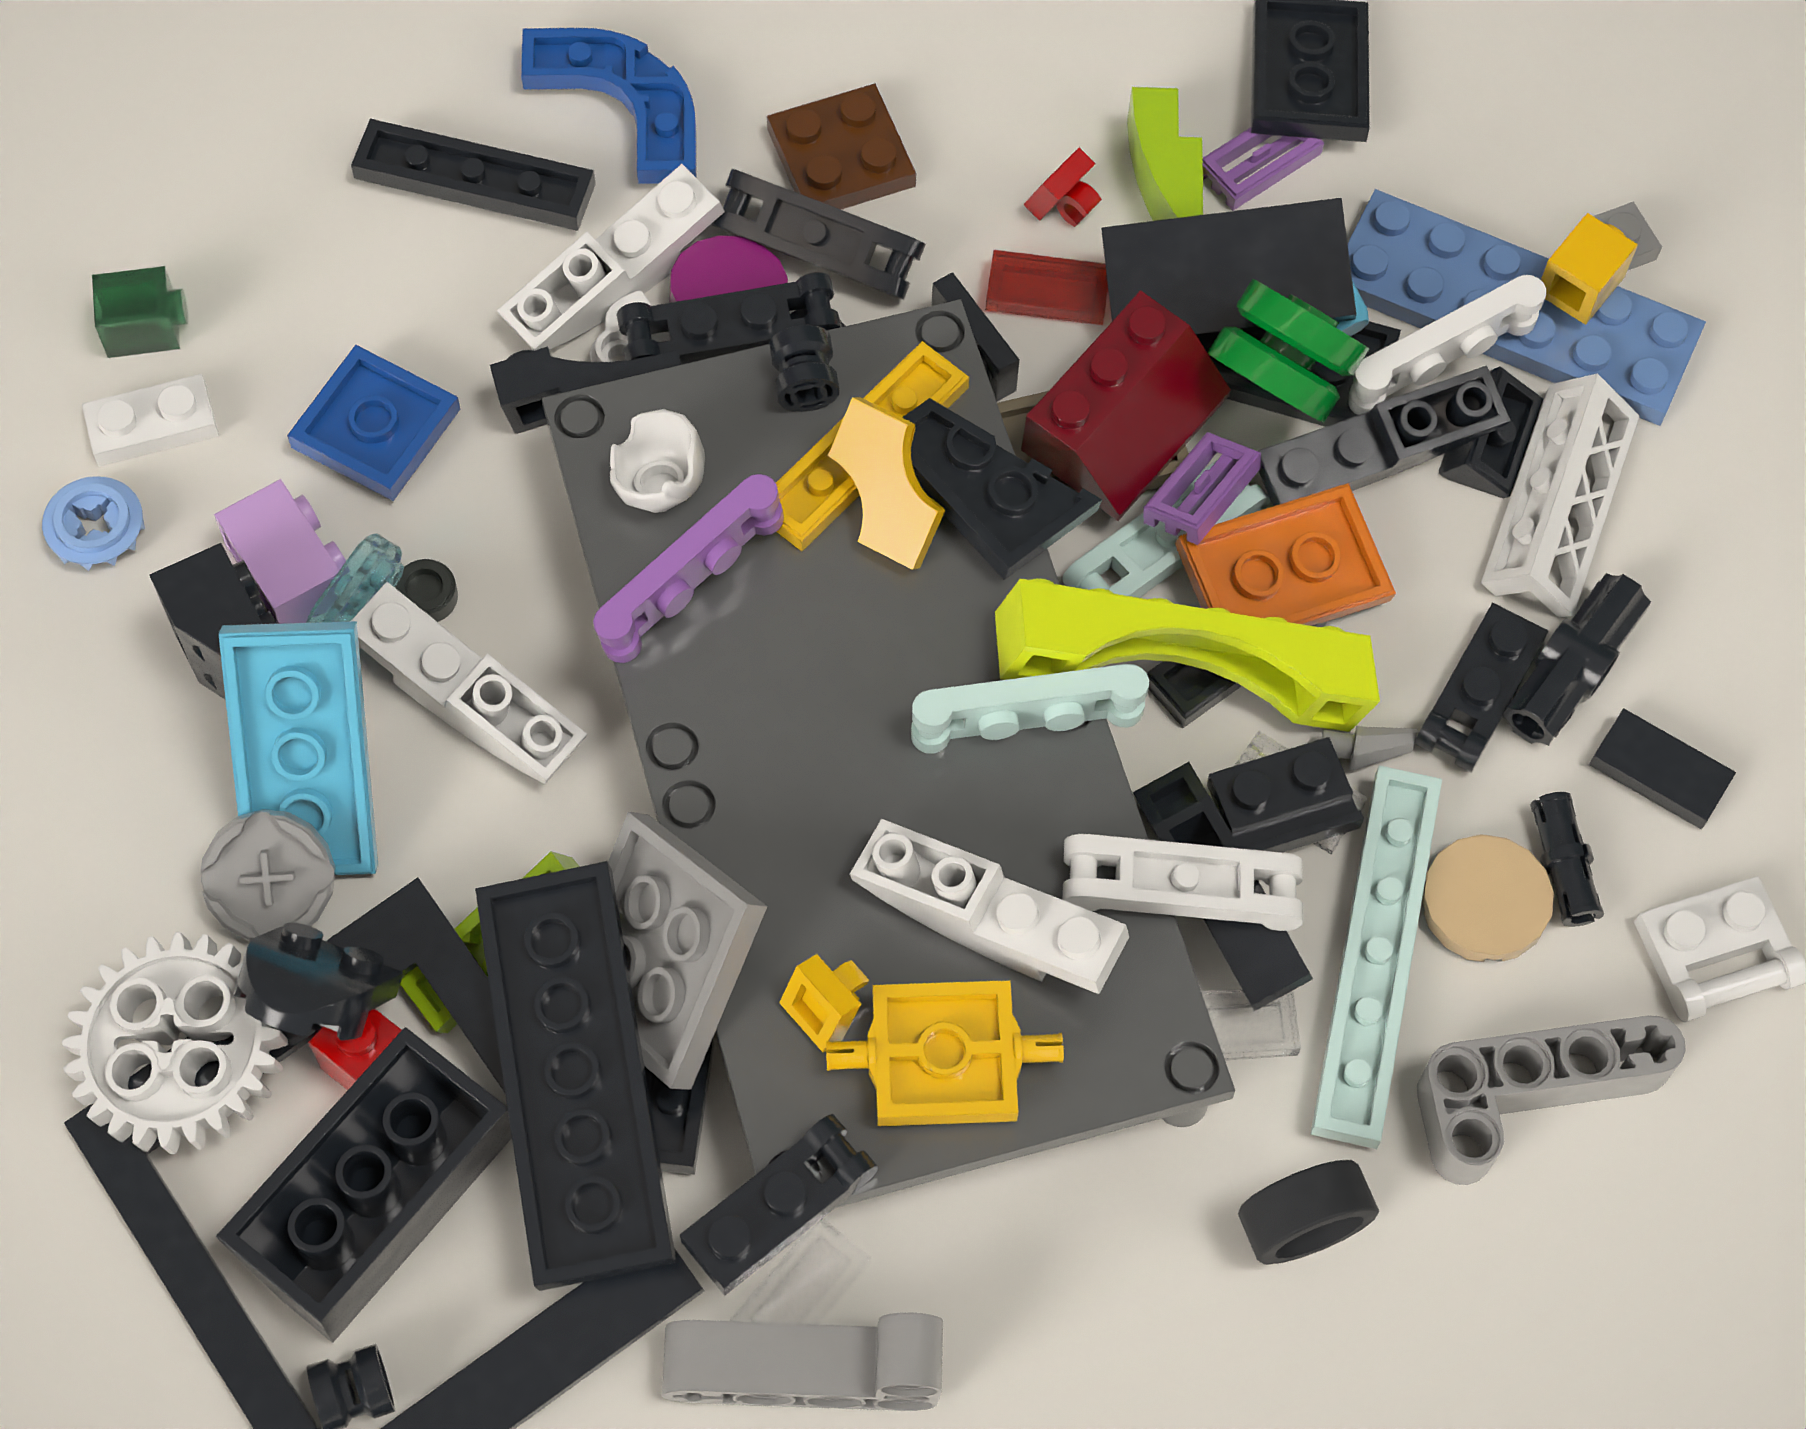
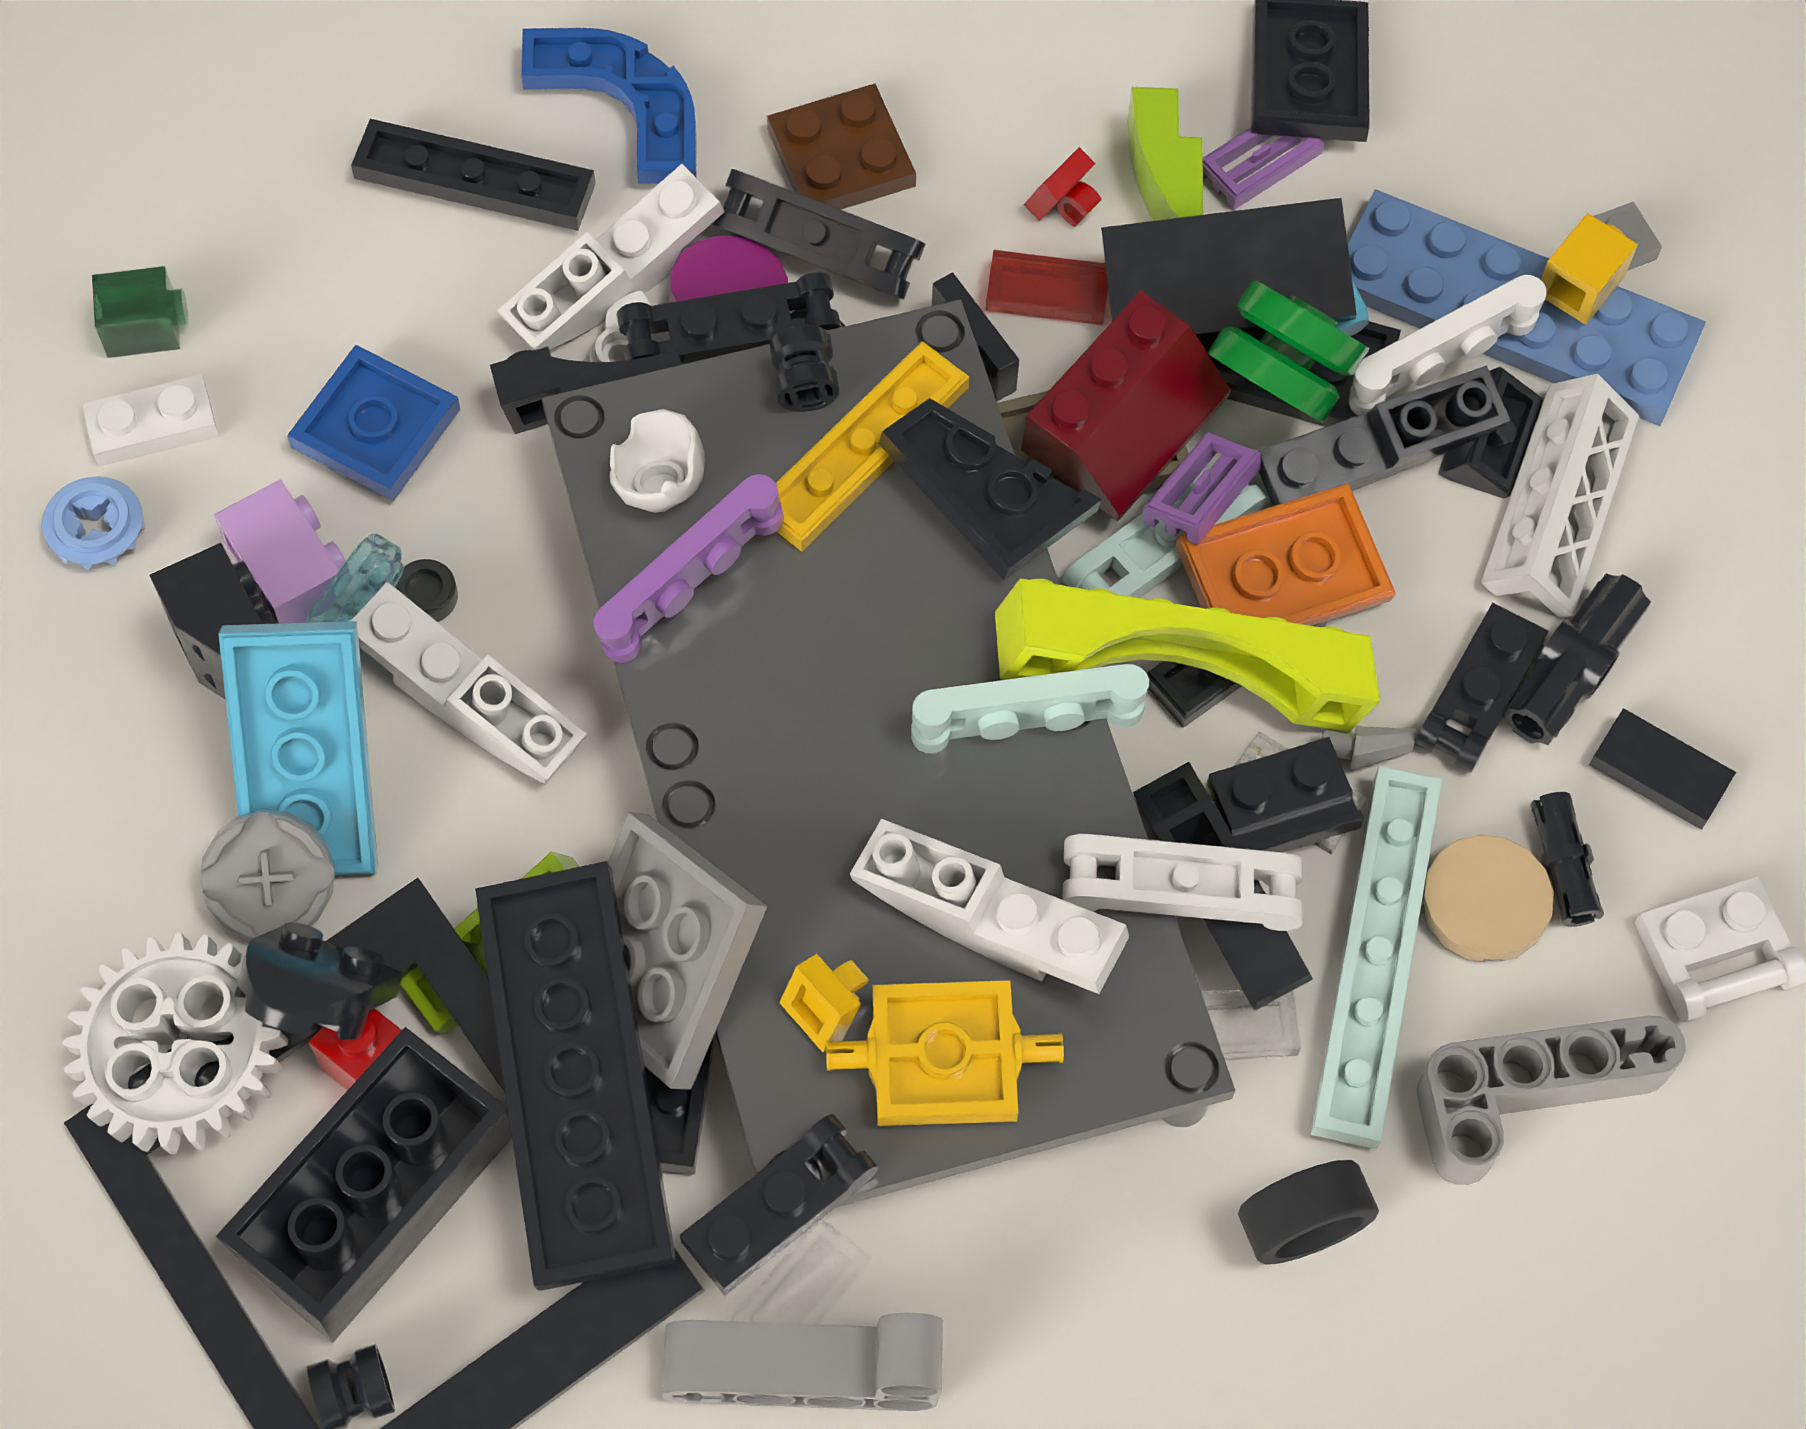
(877, 455): yellow tile -> none

